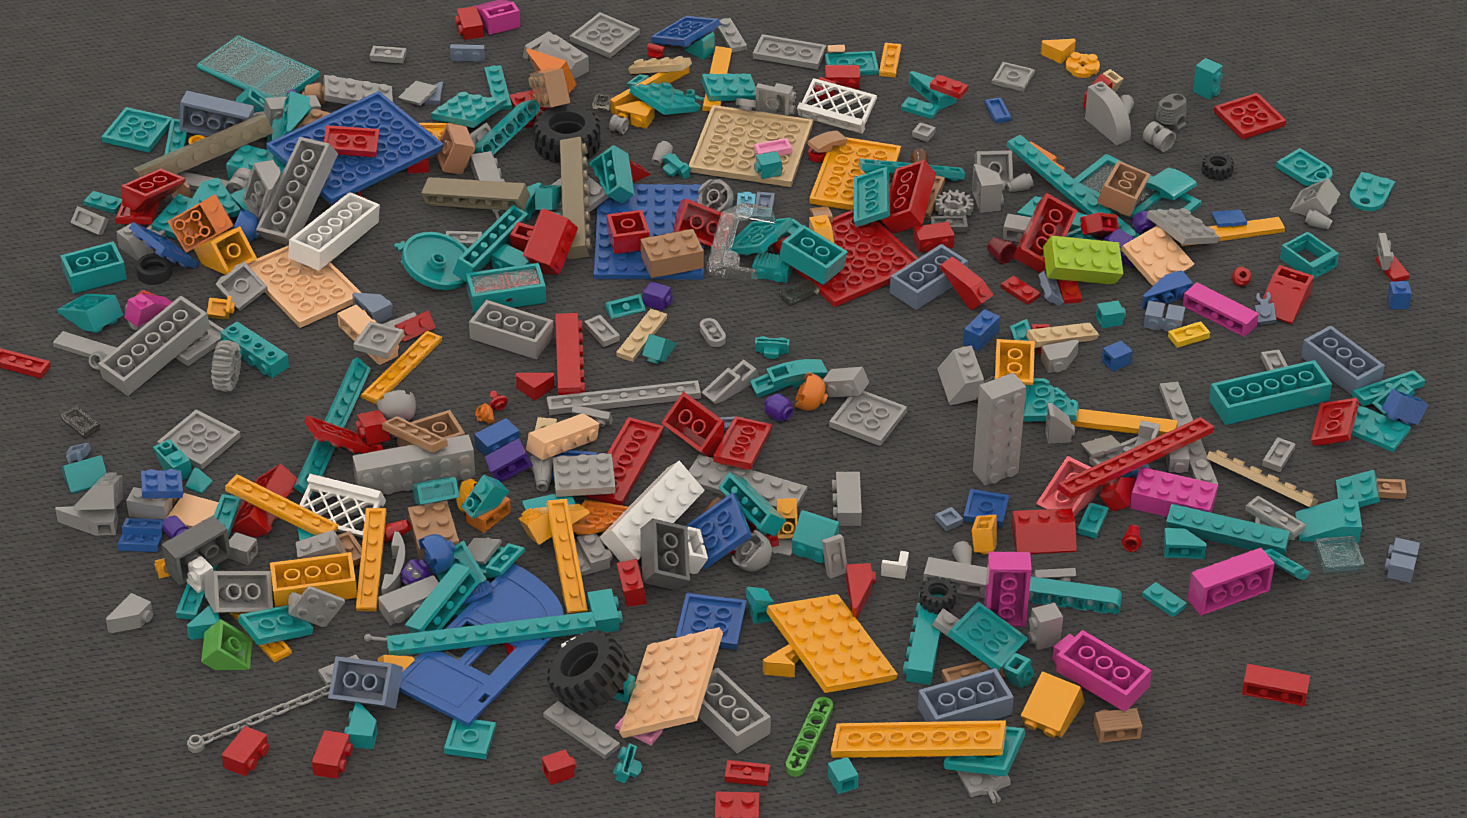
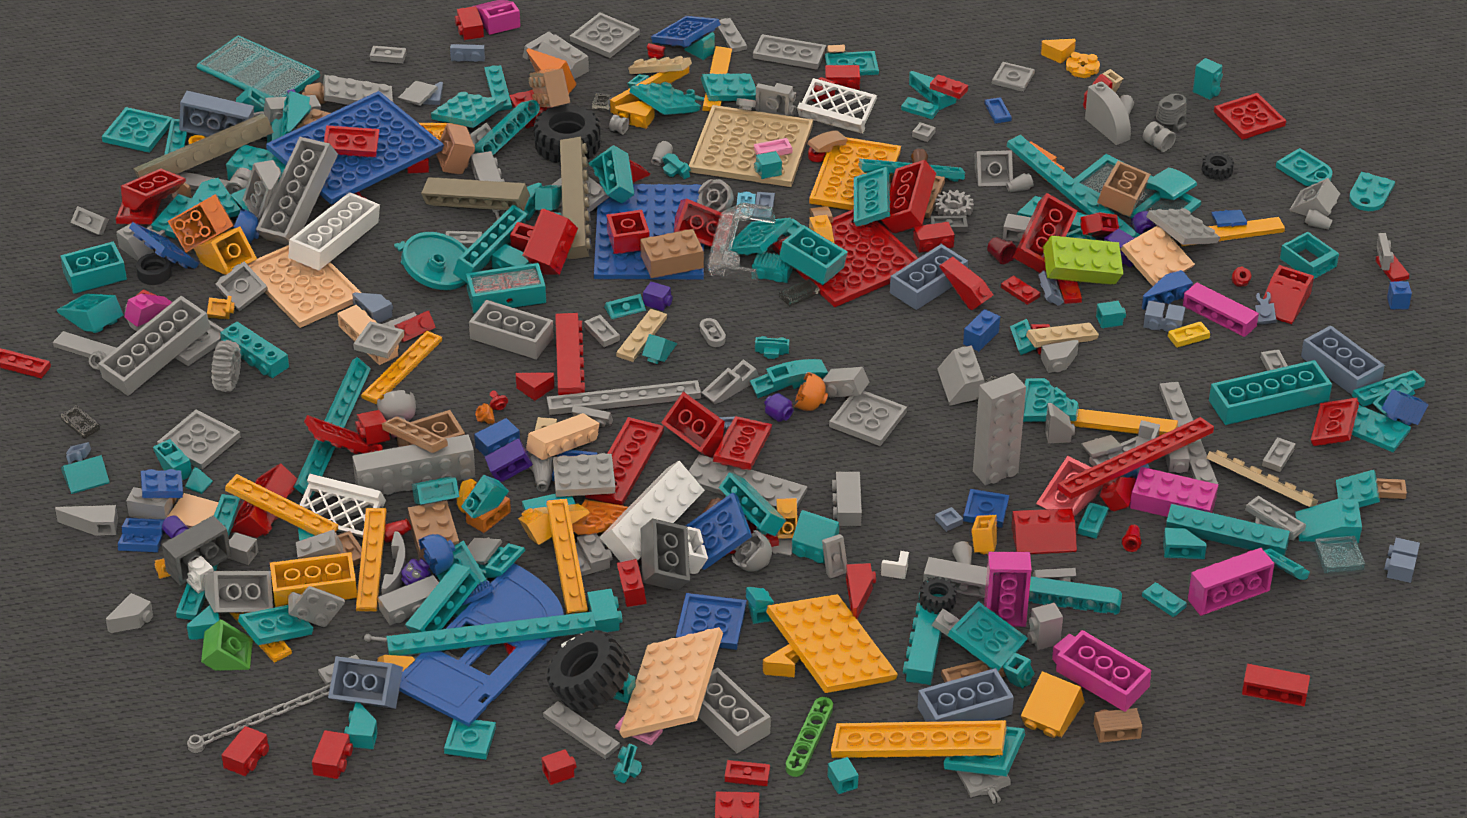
(103, 202): teal plate -> none
(103, 494): light grey slope -> none
(890, 60): light orange tile -> none
(987, 189): light grey slope -> none
(1015, 358): light orange slope -> none
(1116, 355): blue brick -> none

